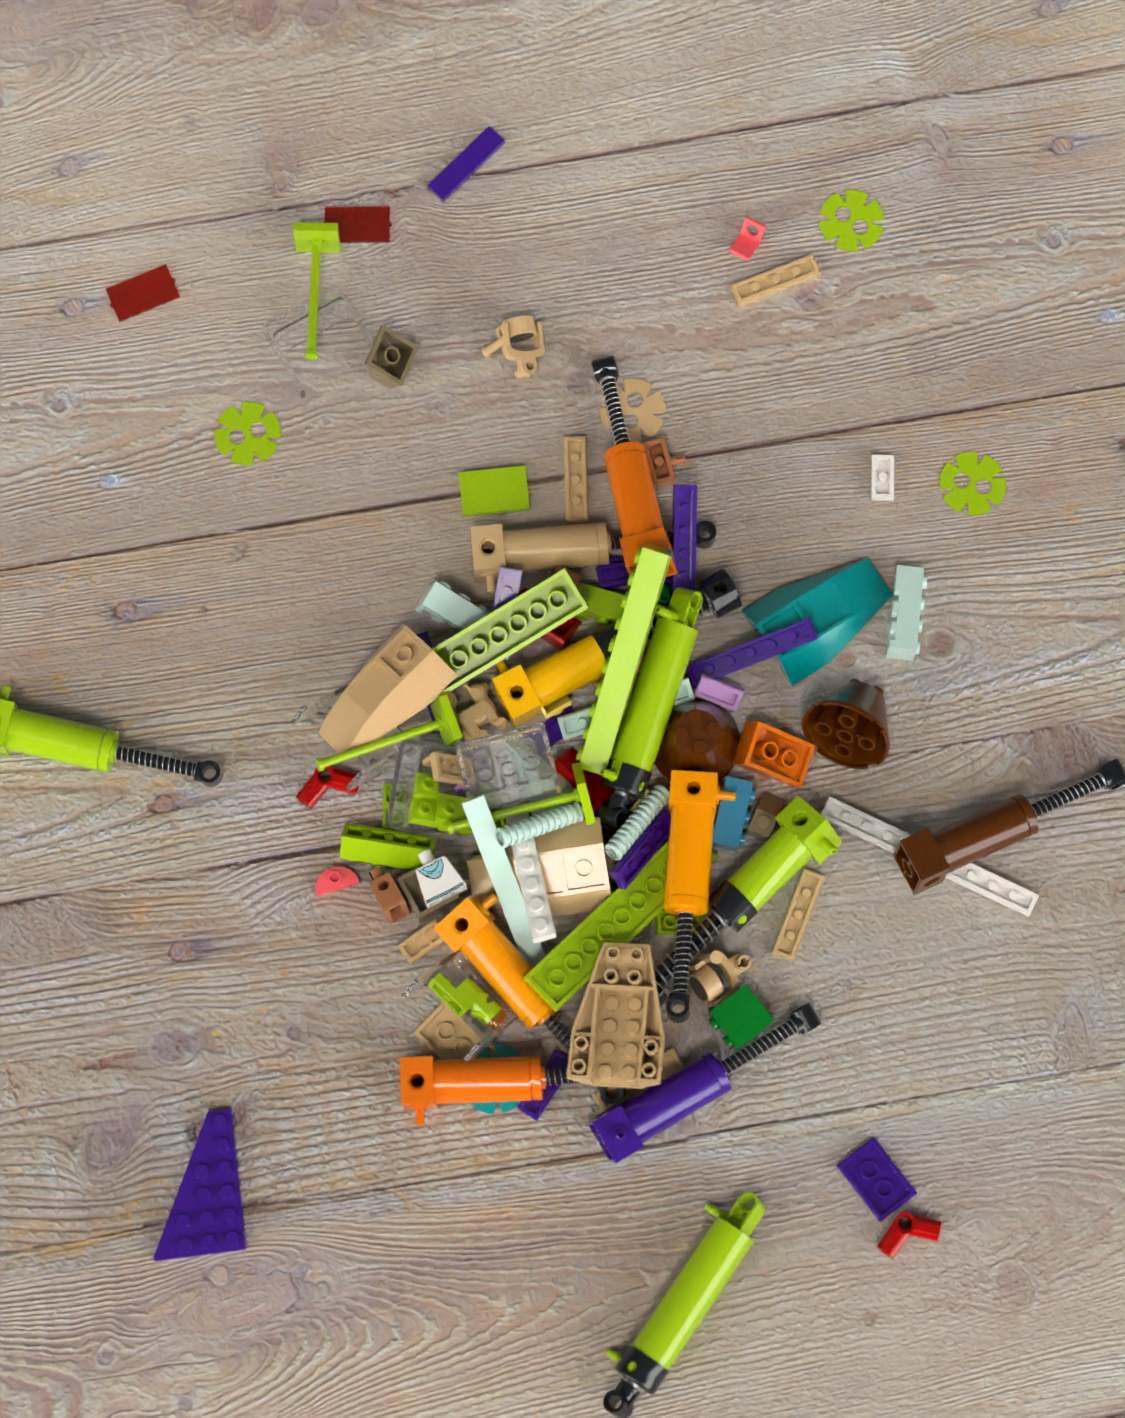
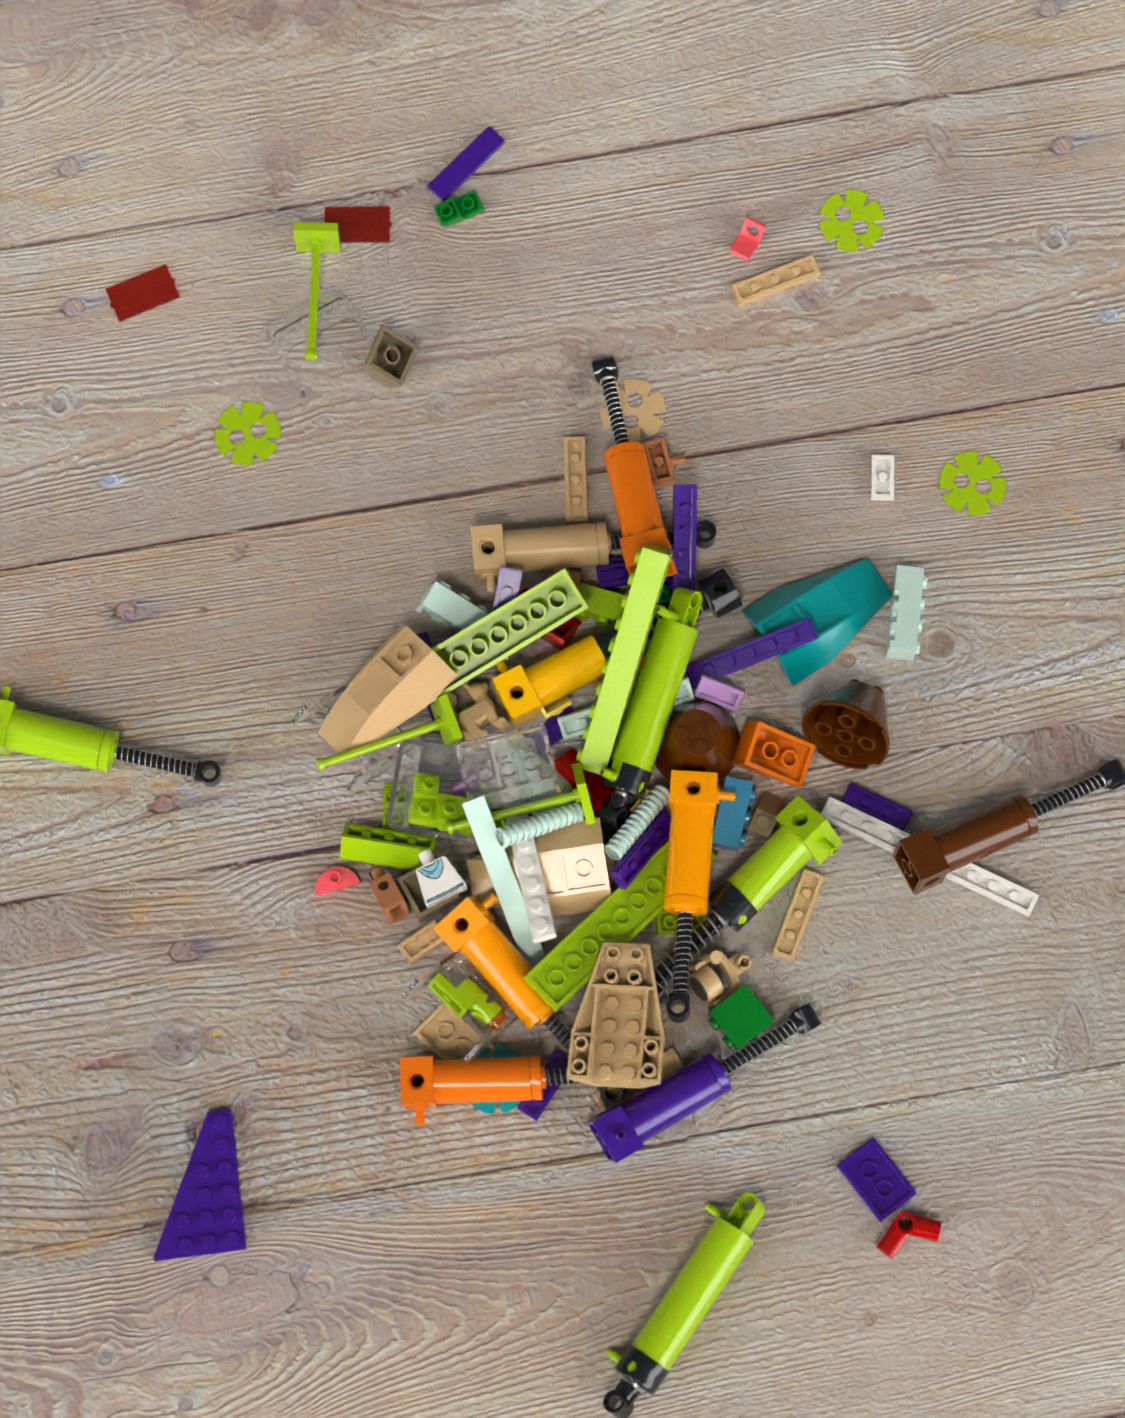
(315, 788): red piece -> none
(444, 767): tan bracket -> none
(459, 209): none -> green slope
(494, 491): lime tile -> none
(516, 331): tan piece -> none
(877, 806): none -> dark purple tile

